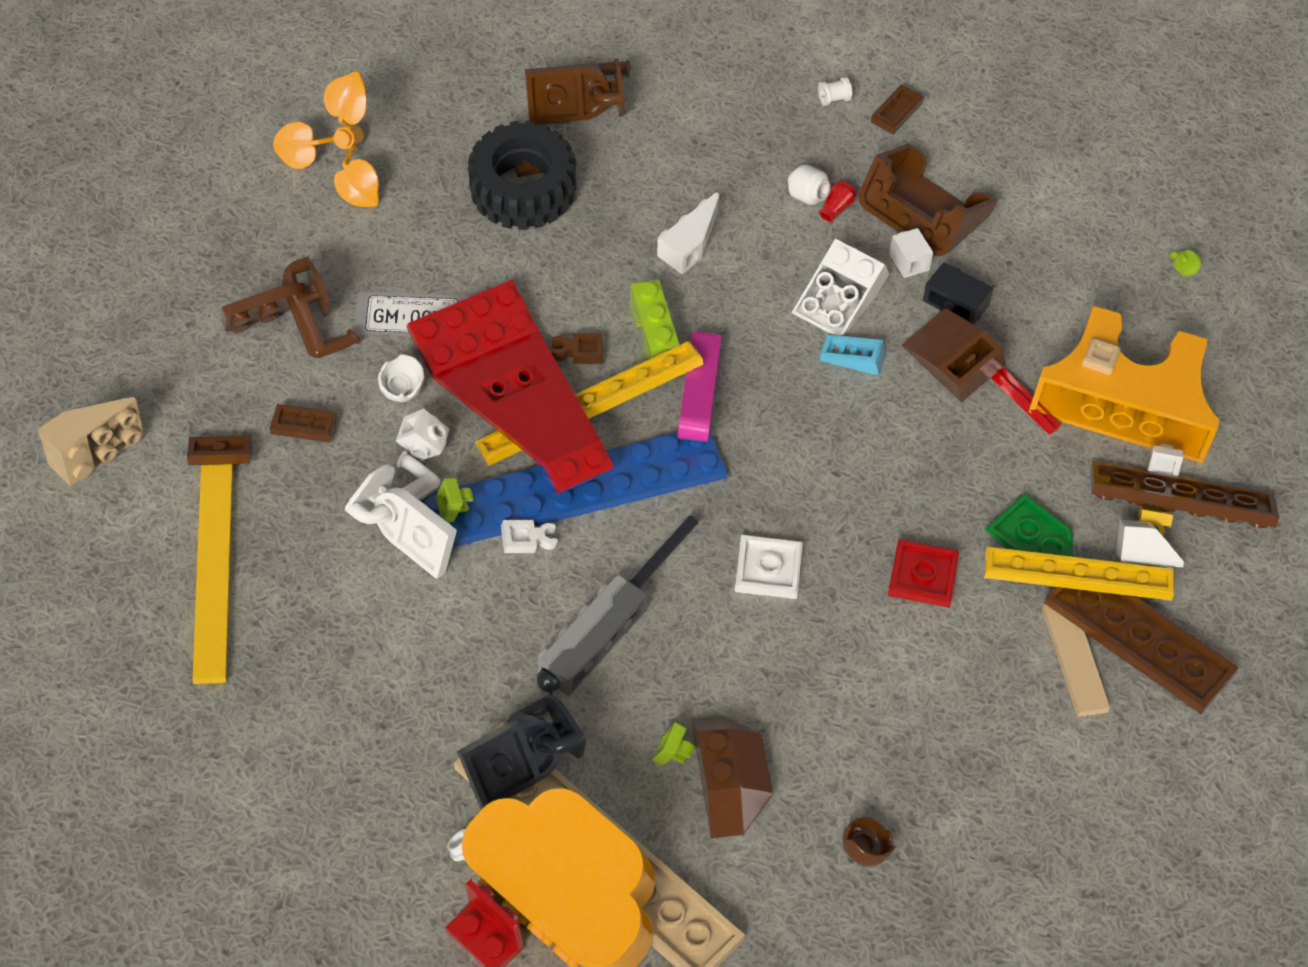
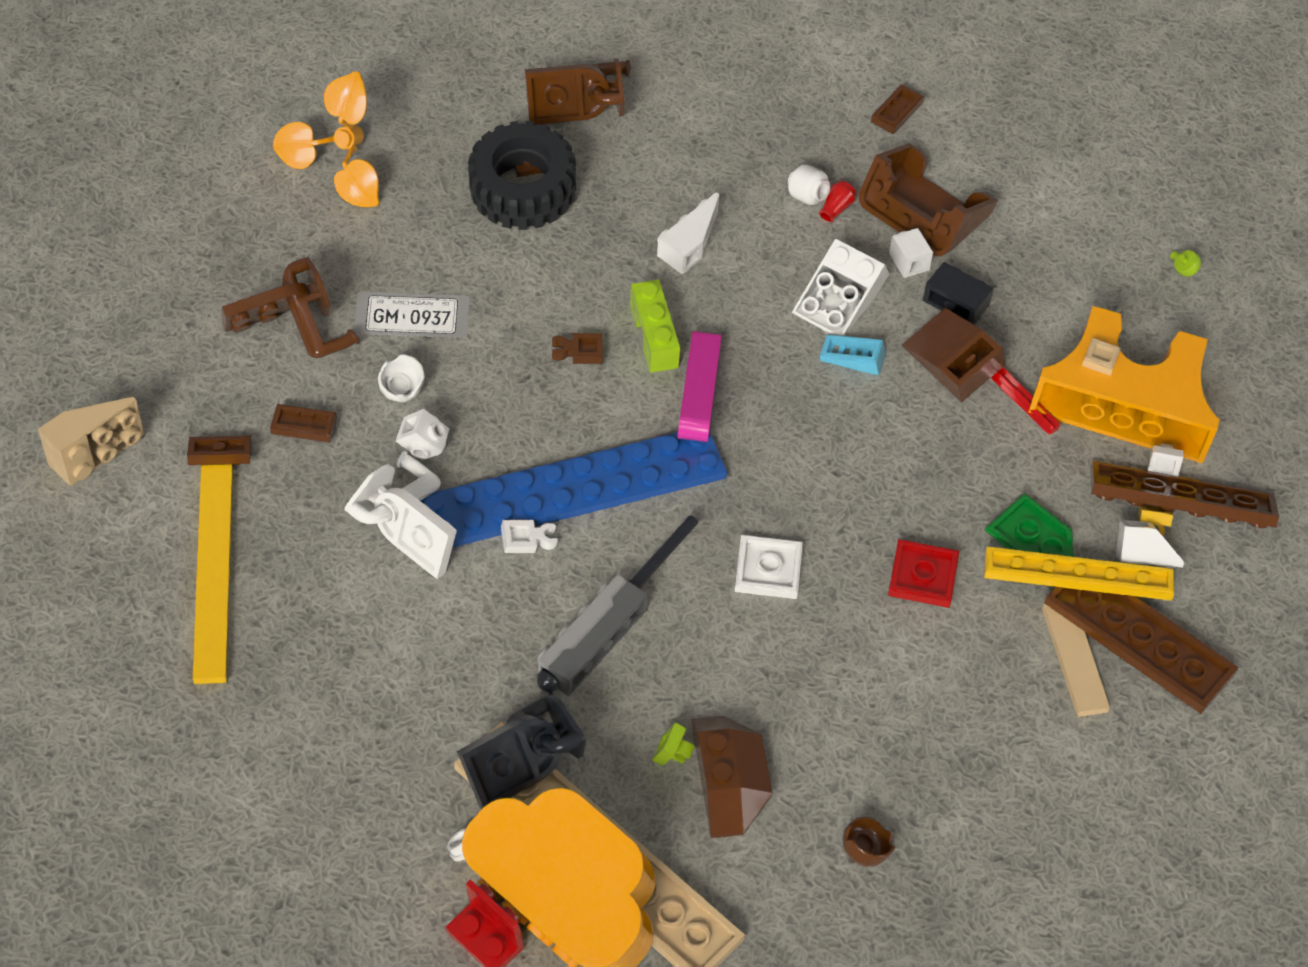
(452, 499): lime tile -> none
(490, 344): red wing -> none
(610, 393): yellow tile -> none
(834, 91): white bush -> none

